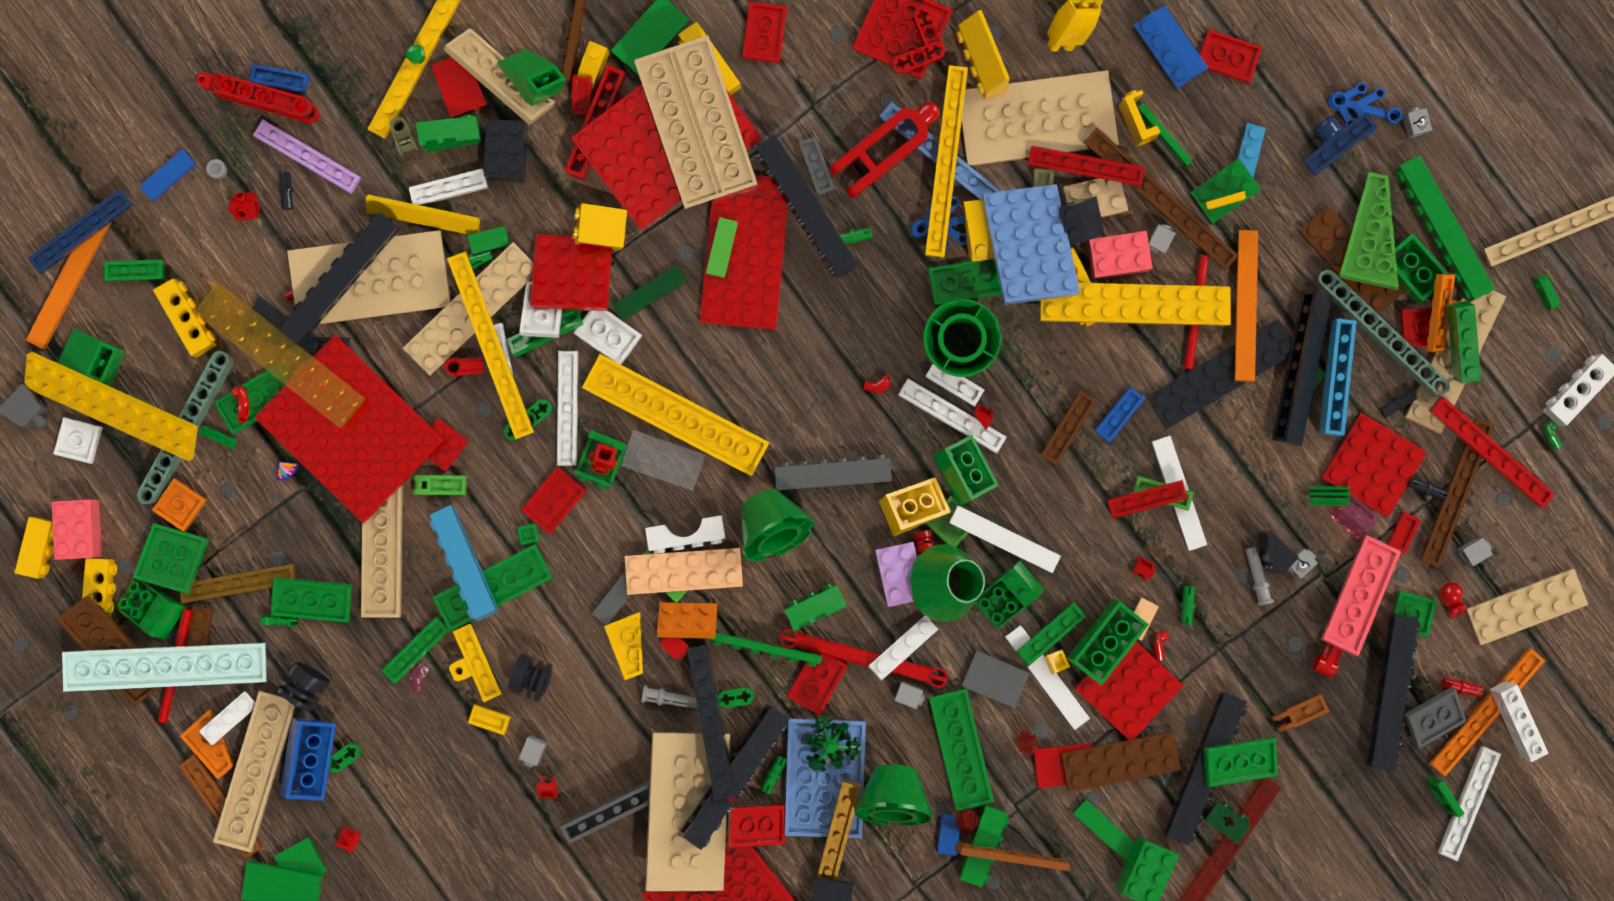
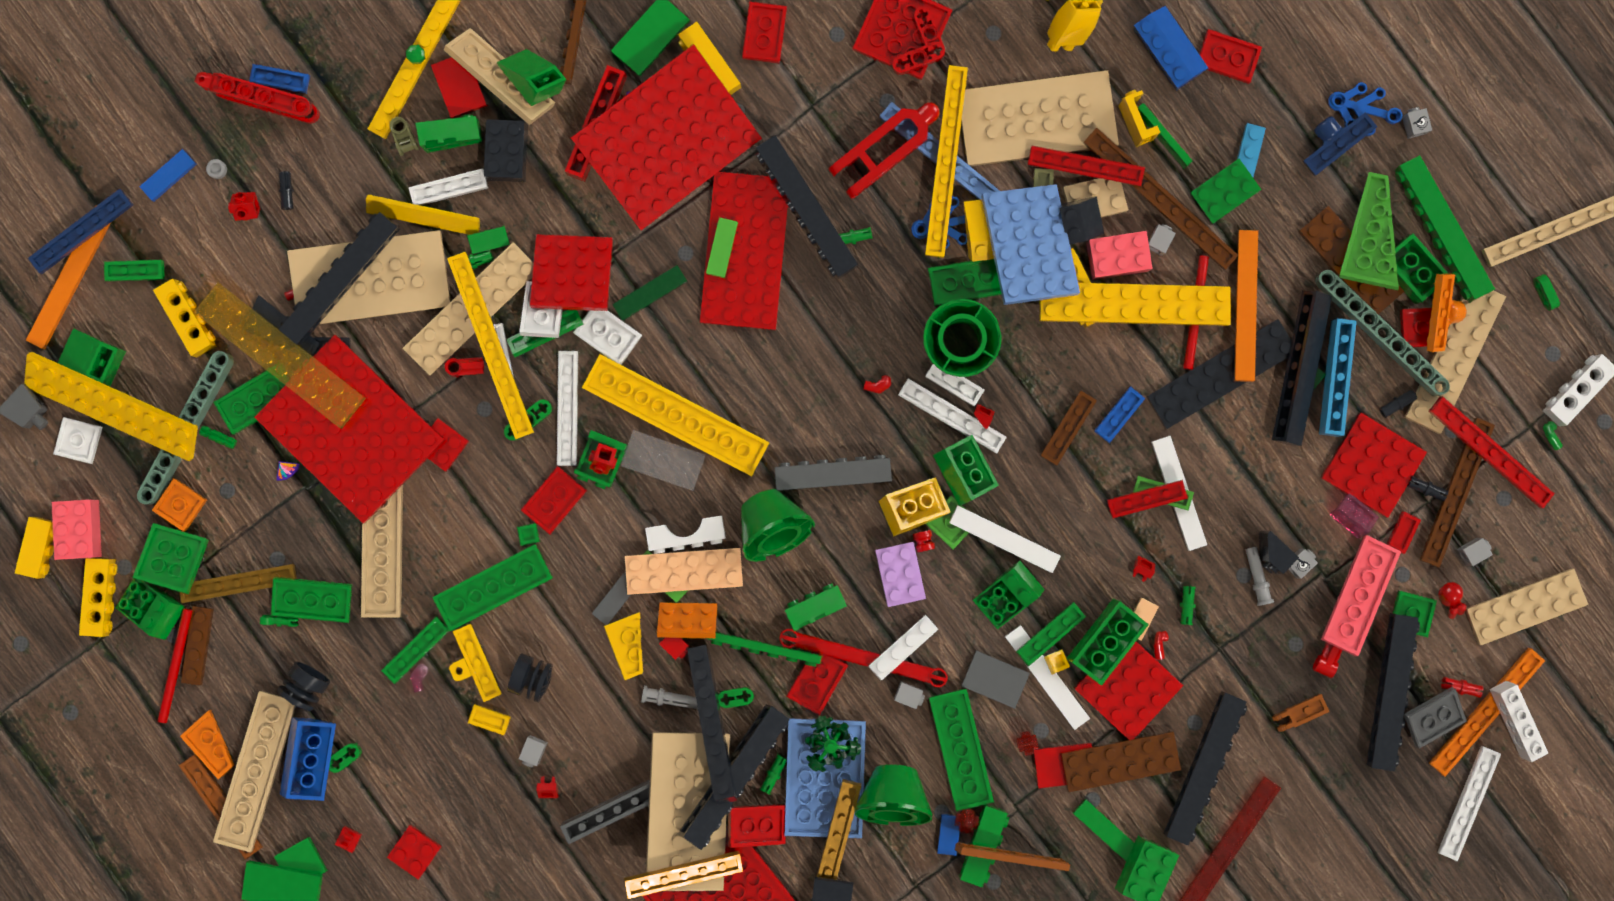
(97, 631): reddish brown plate -> none
(164, 666): light aqua plate -> none
(228, 718): white plate -> none
(243, 403): red arm -> none
(307, 156): lavender tile -> none
(414, 852): none -> red plate
(440, 485): bright green plate -> none
(464, 563): dark azure brick -> none
(581, 94): red tile -> none
(593, 63): yellow slope -> none
(600, 226): yellow panel -> none
(683, 874): none -> plate
(696, 121): tan plate -> none
(816, 166): dark grey tile -> none
(931, 583): green cone -> none
(983, 56): yellow slope -> none
(1225, 200): yellow tile -> none
(1235, 832): dark green brick -> none
(1240, 761): green tile -> none
(1329, 496): green tile -> none
(1444, 796): green tile -> none
(1464, 342): green brick -> none

